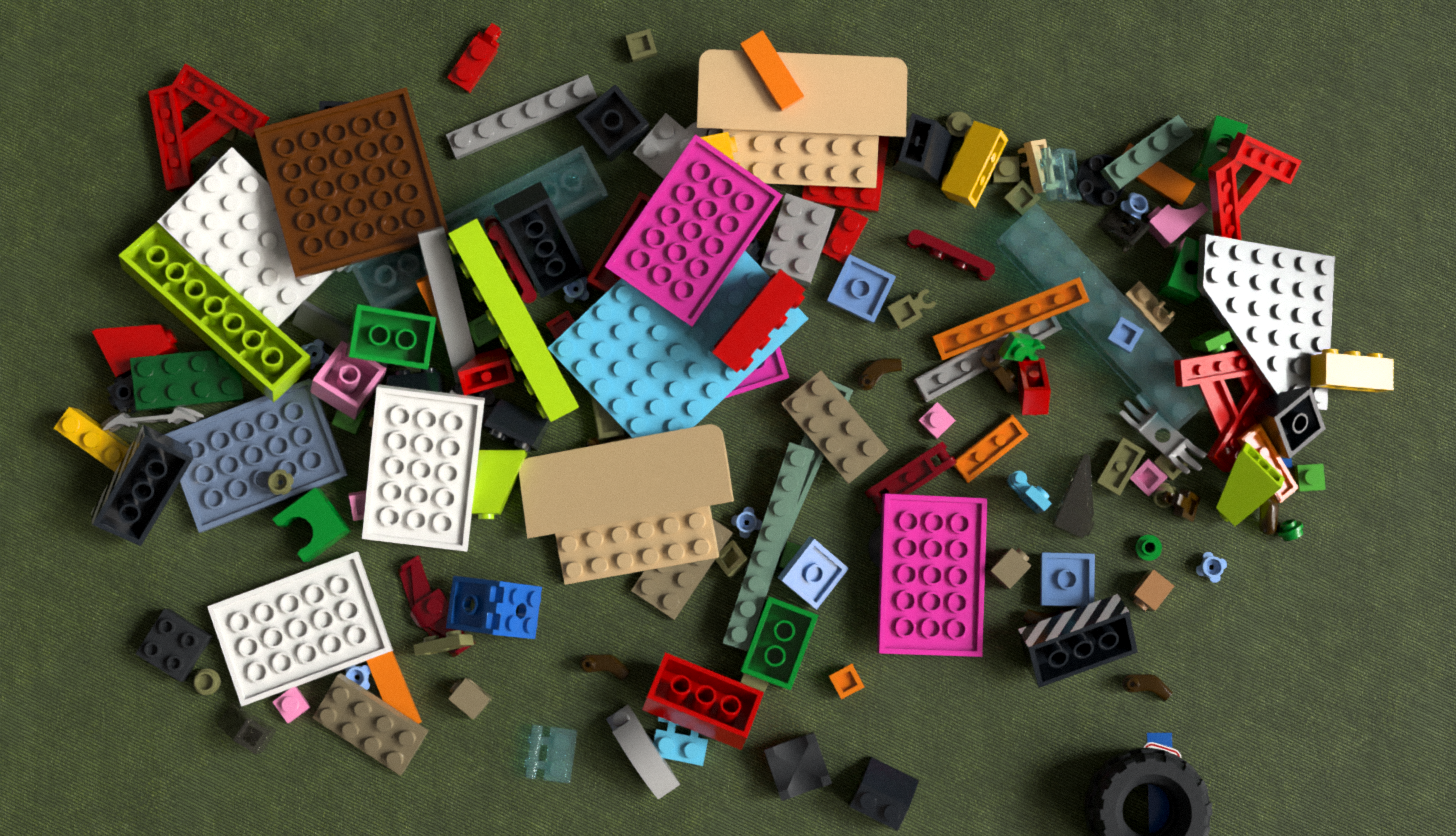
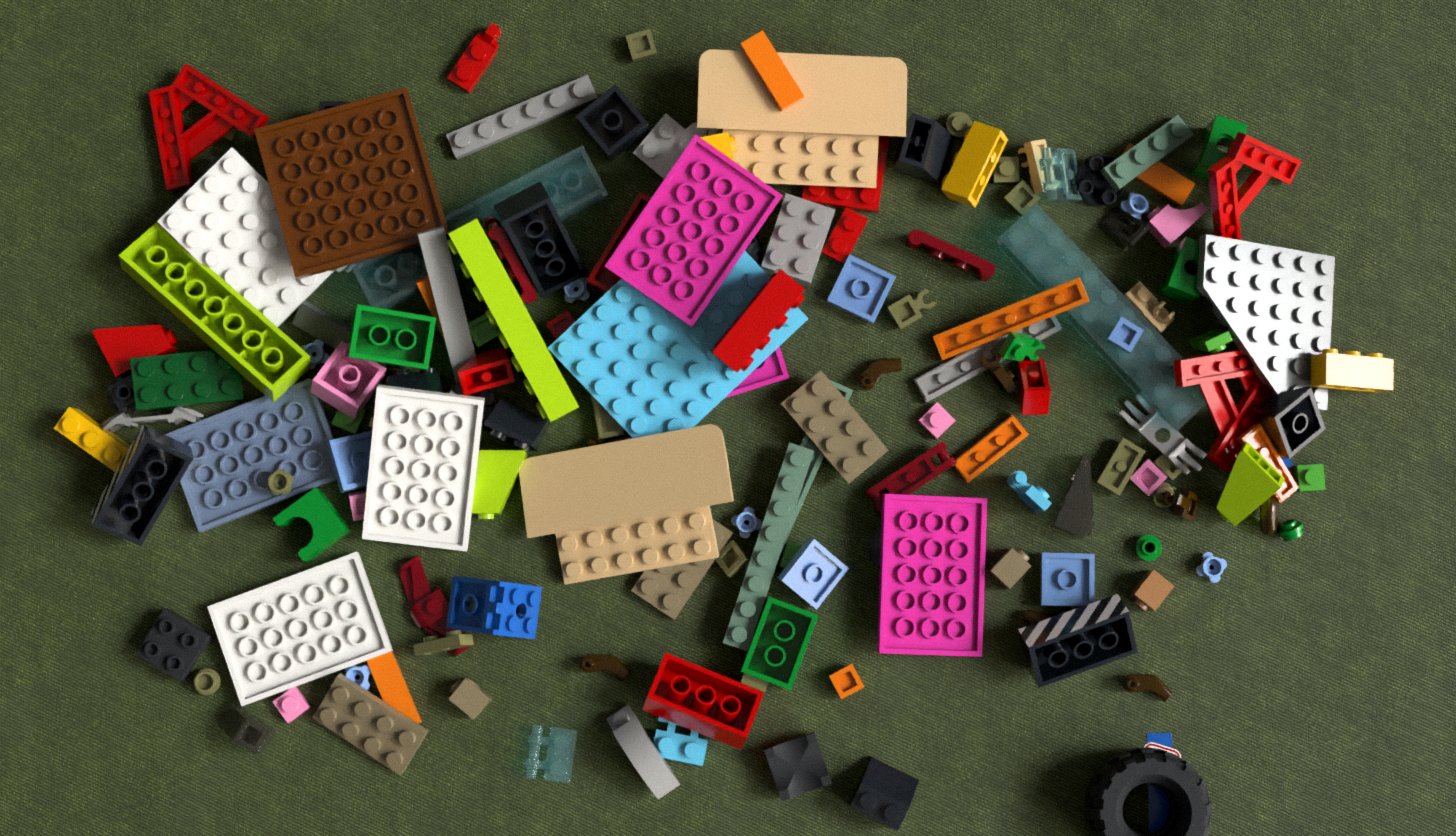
(351, 460): none -> medium blue plate

